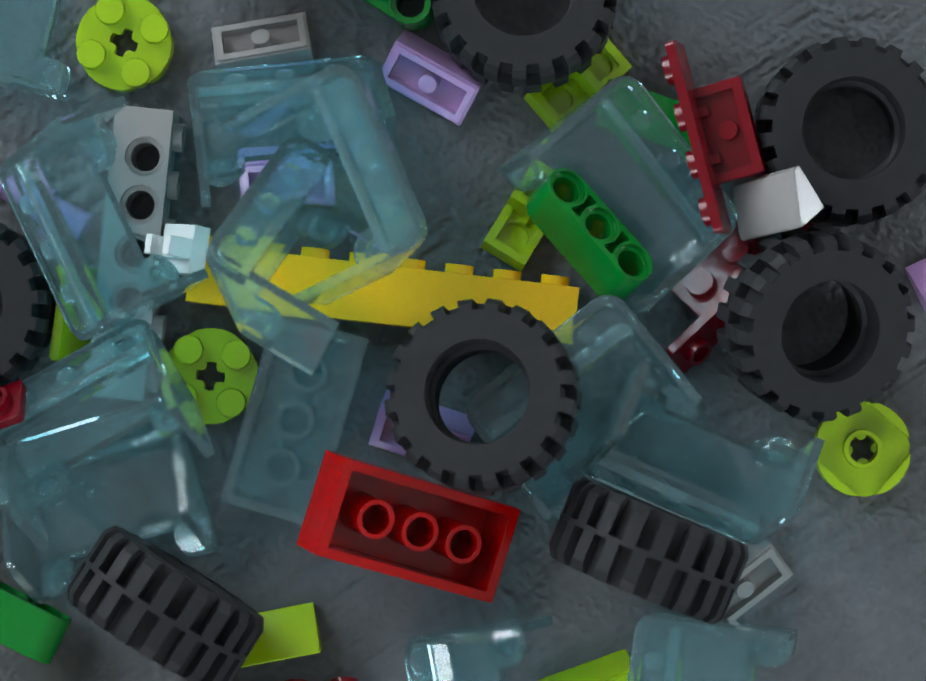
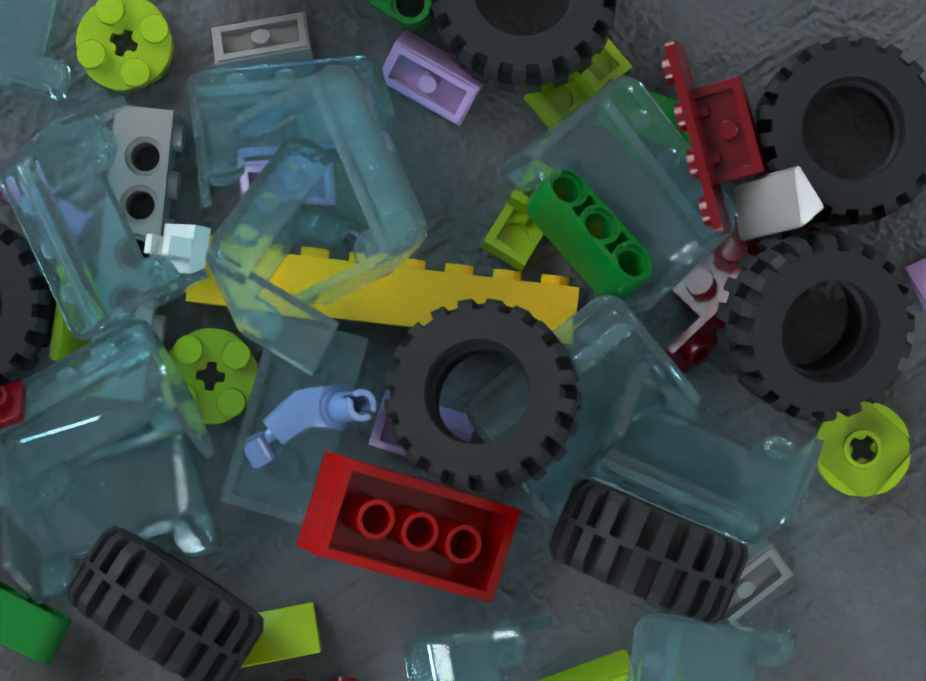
(315, 407): none -> medium blue arm

